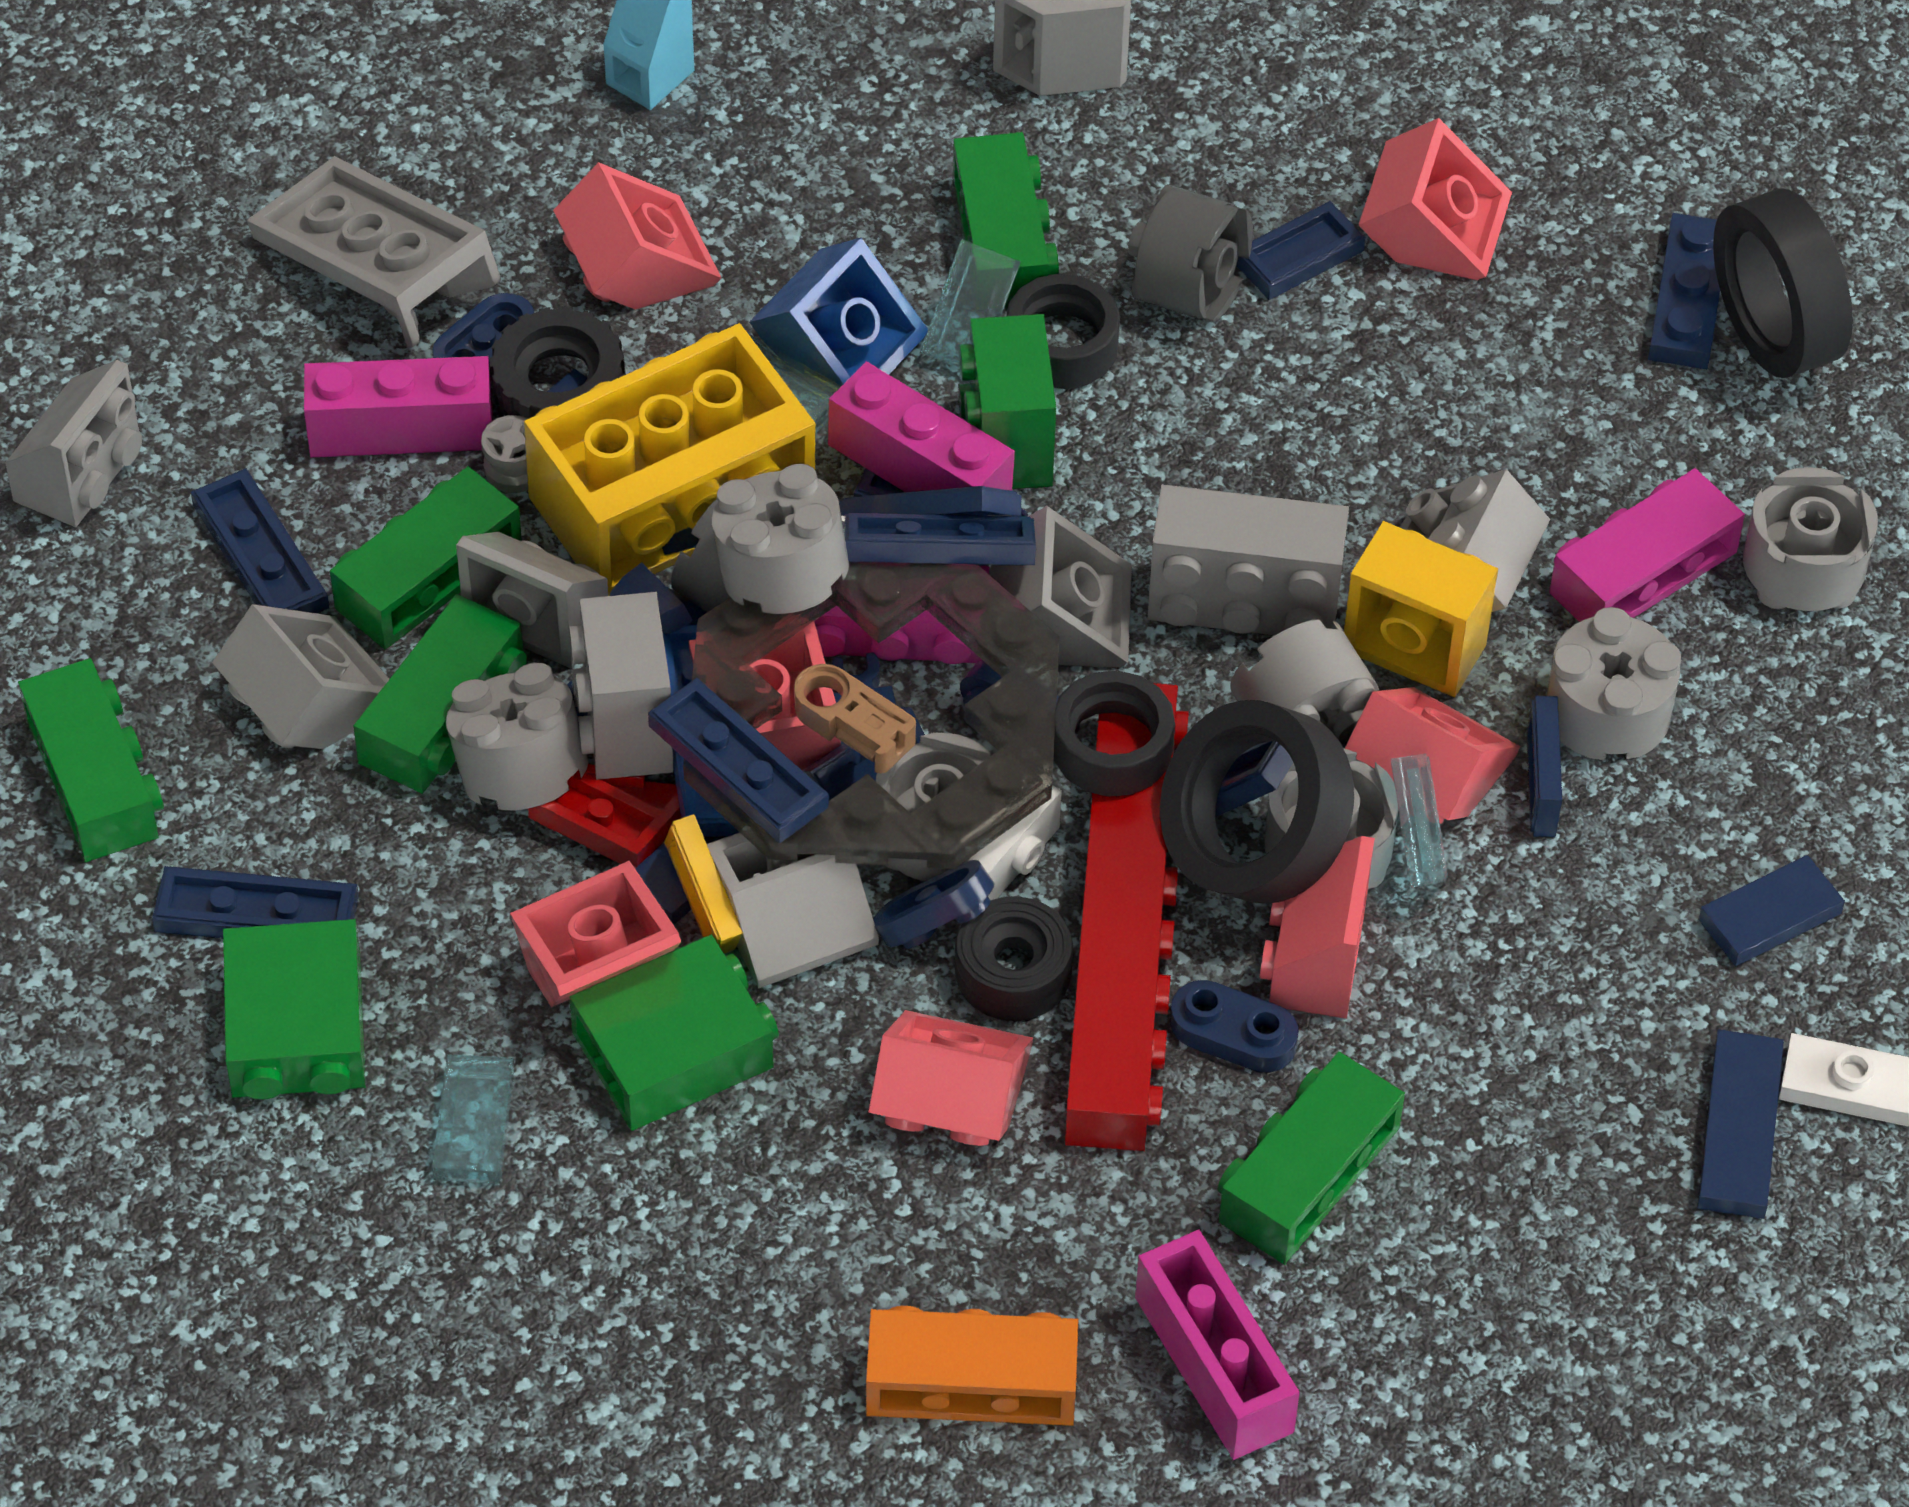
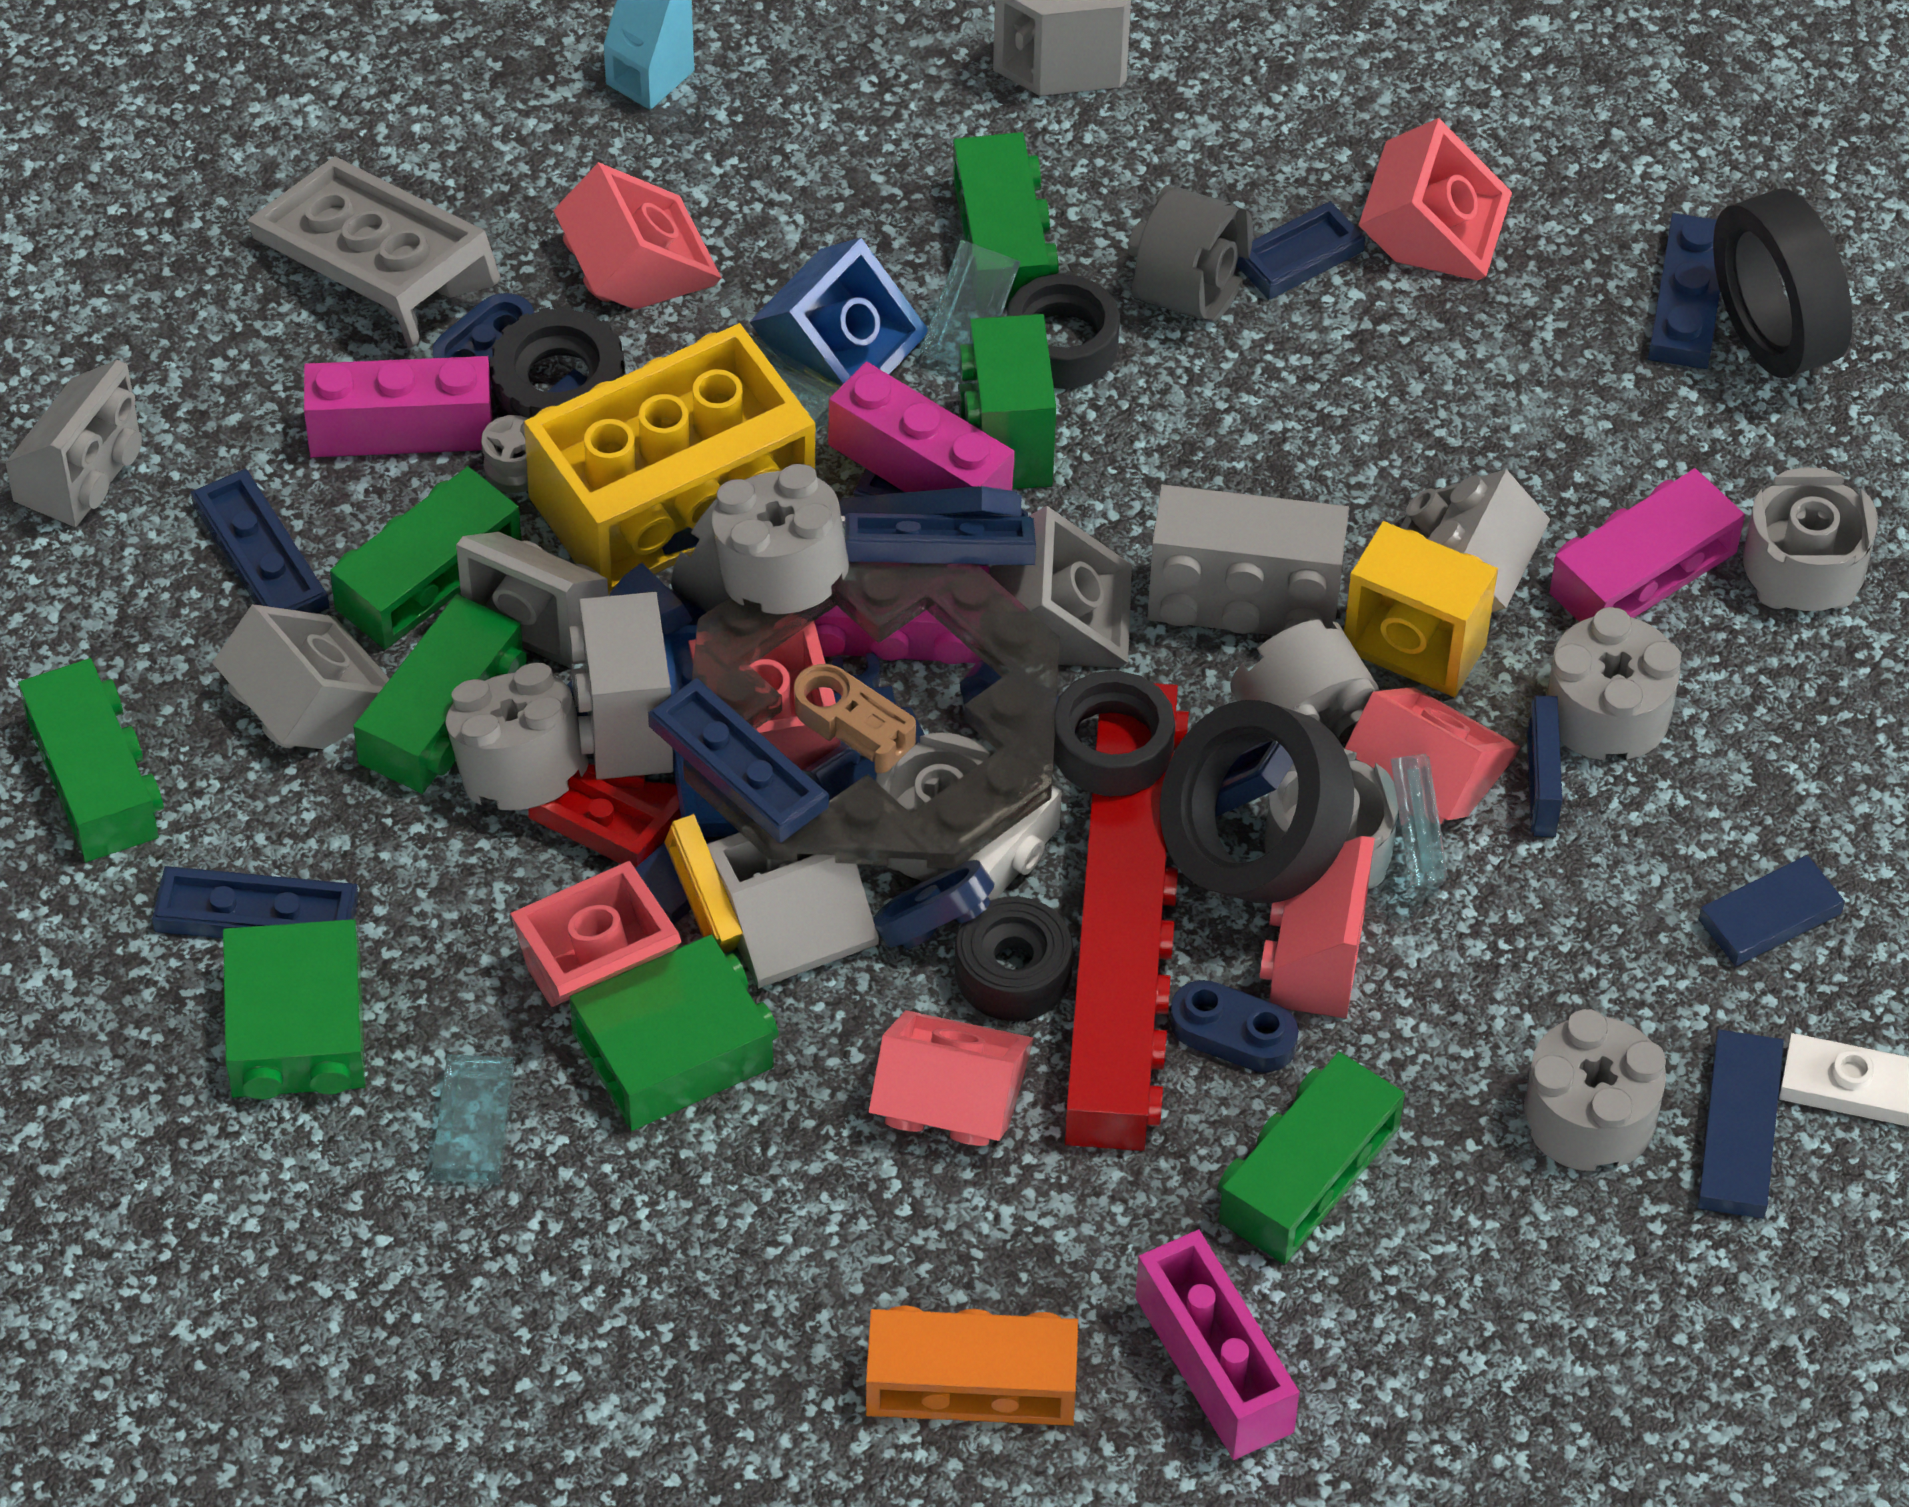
(1594, 1091): none -> light grey brick

